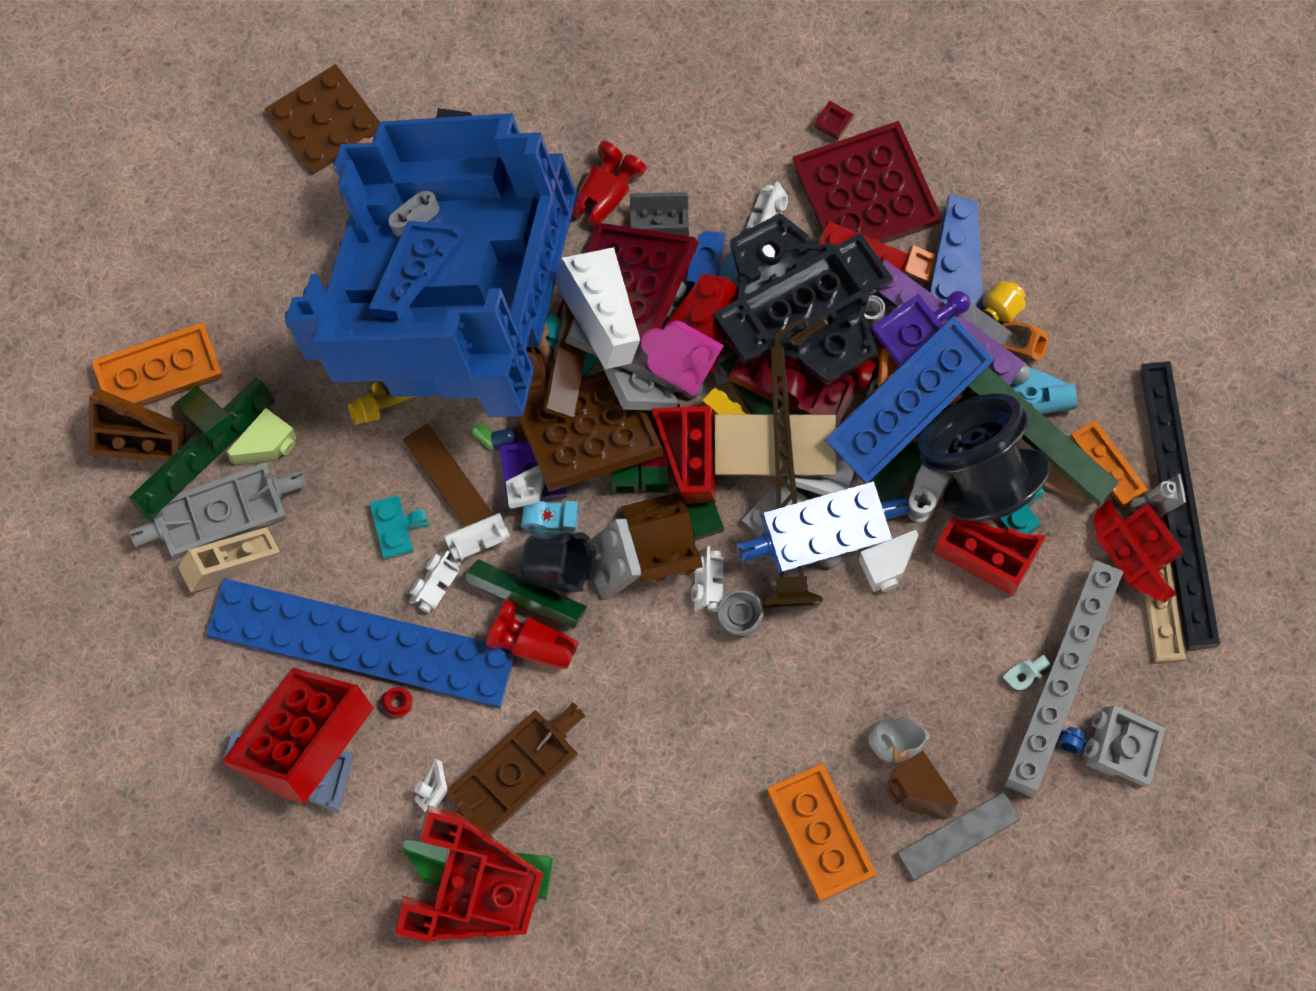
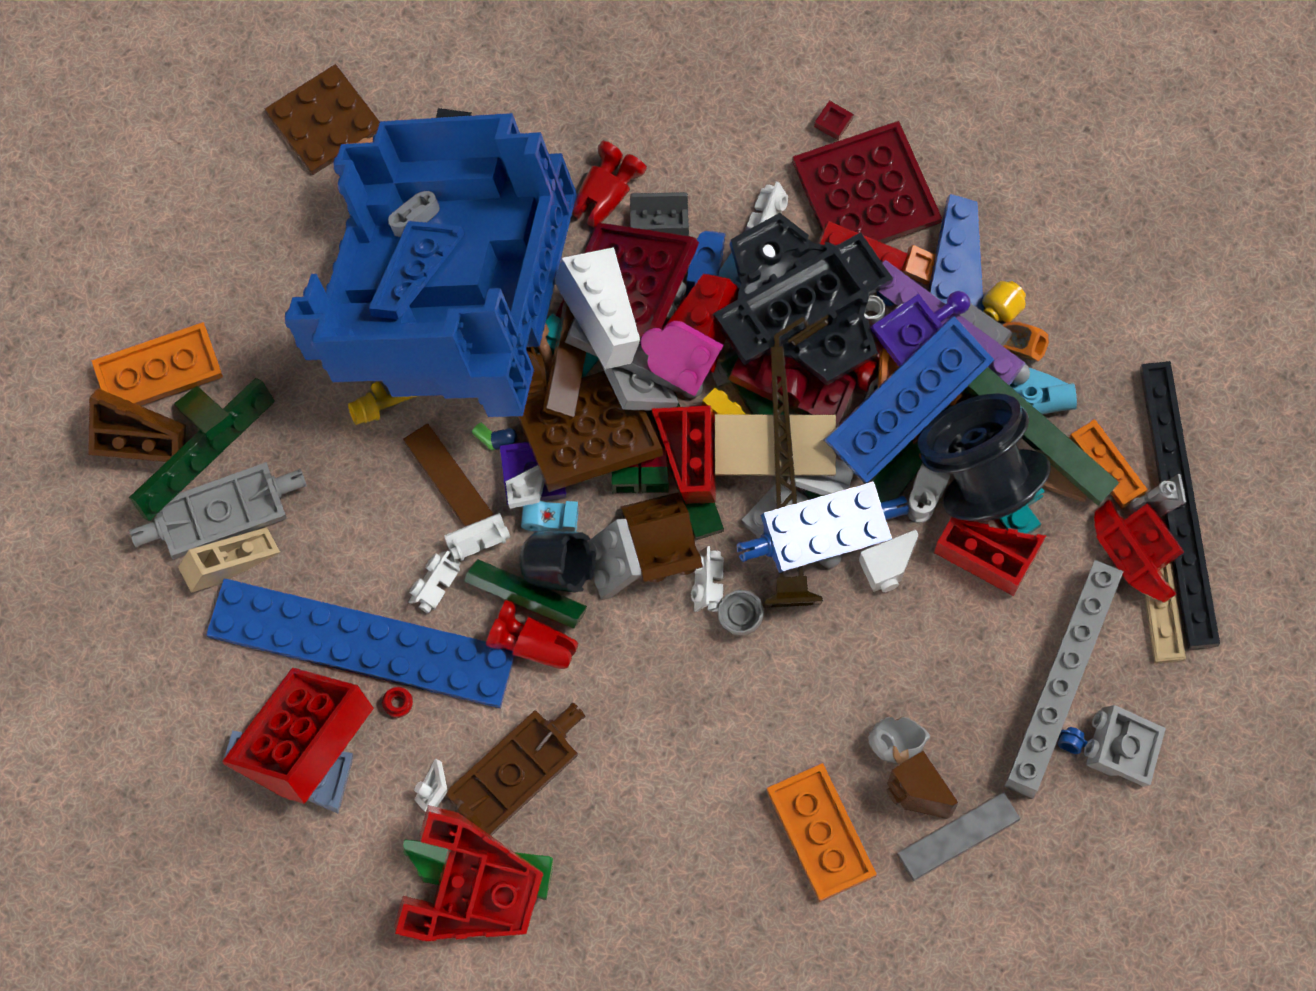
(263, 440): yellowish green slope -> none
(394, 526): teal plate -> none
(1030, 668): light aqua piece -> none

